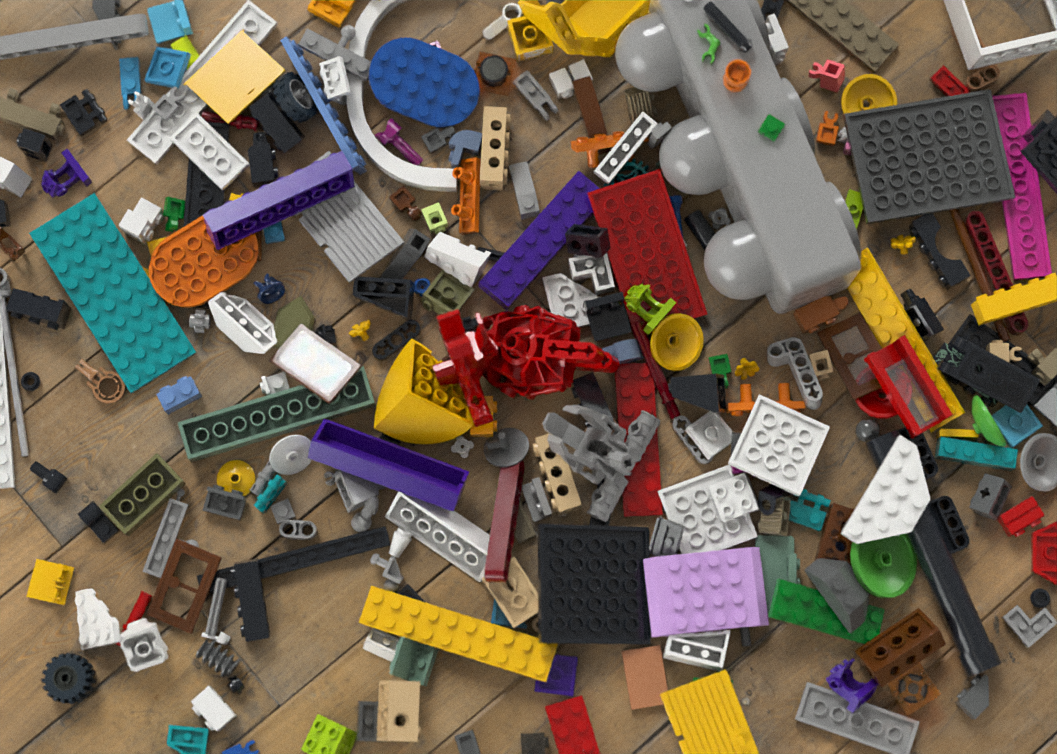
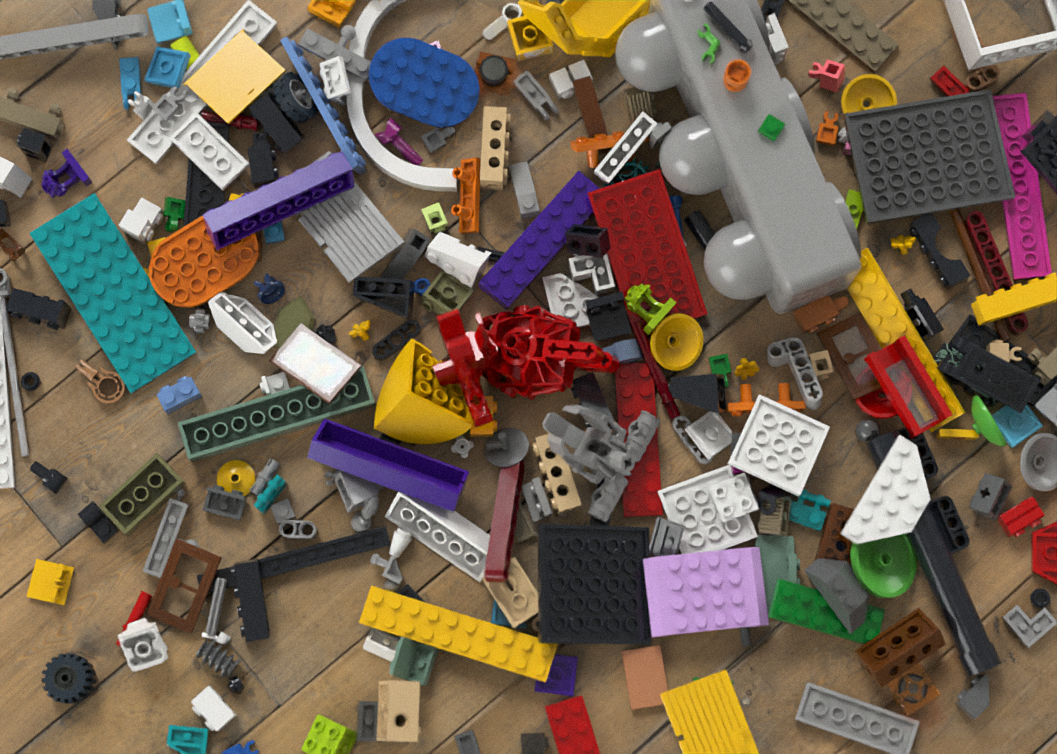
(78, 115): black plate -> none
(94, 622): white plate -> none
(290, 454): white shield -> none
(403, 200): reddish brown plate -> none
(464, 142): sand blue brick -> none
(469, 324): black plate -> none
(698, 649): white wedge -> none
(719, 213): light grey plate -> none
(848, 688): dark purple tile -> none
(976, 454): teal brick -> none

